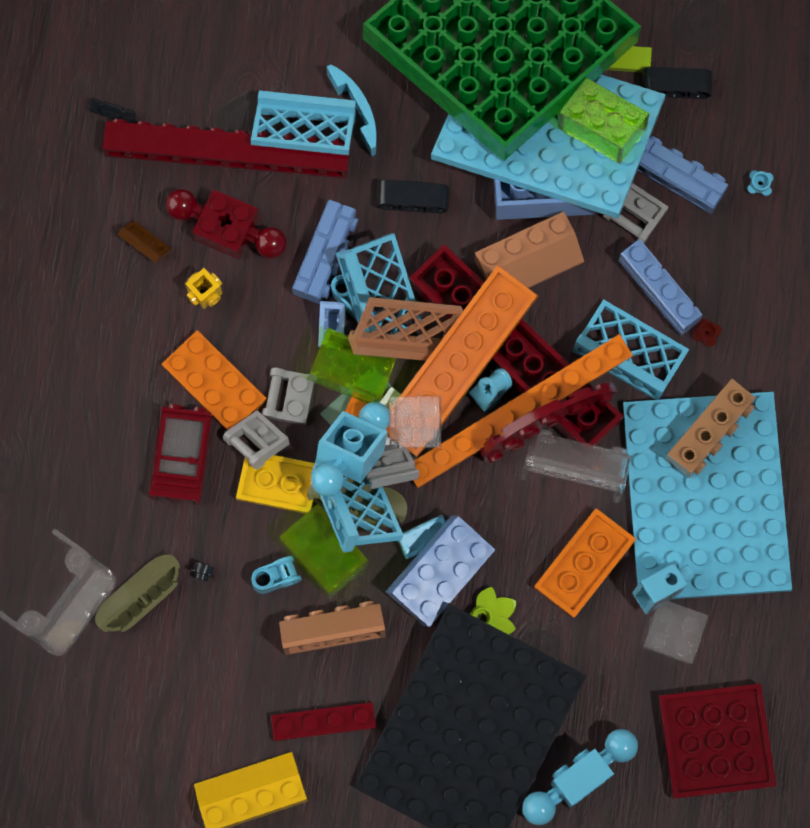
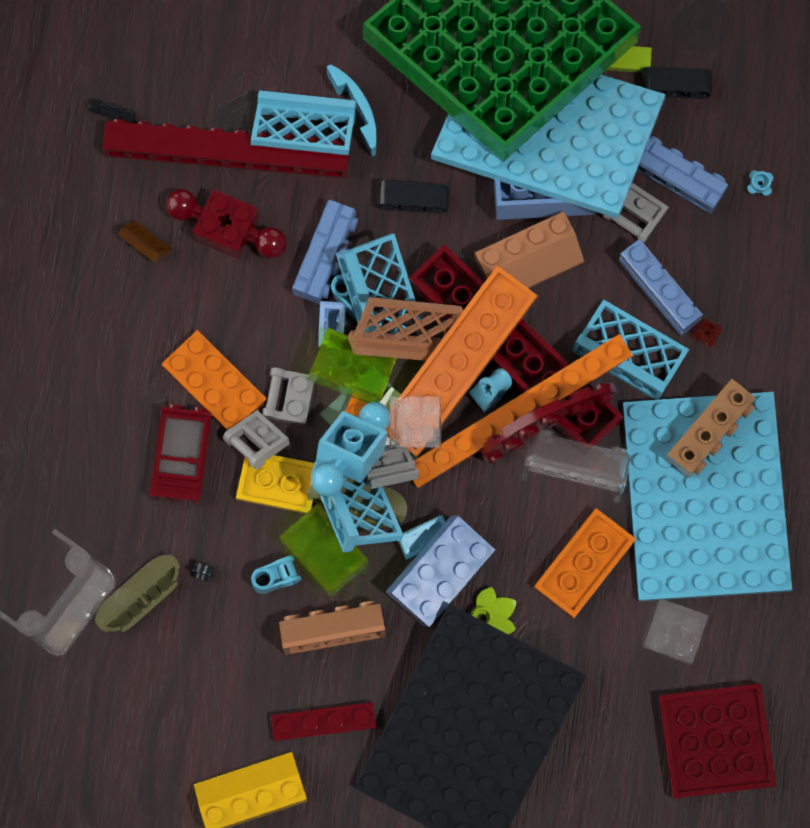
(201, 281): yellow brick -> none
(580, 779): medium azure brick -> none
(603, 120): clear neon green brick -> none
(662, 586): medium azure torso -> none

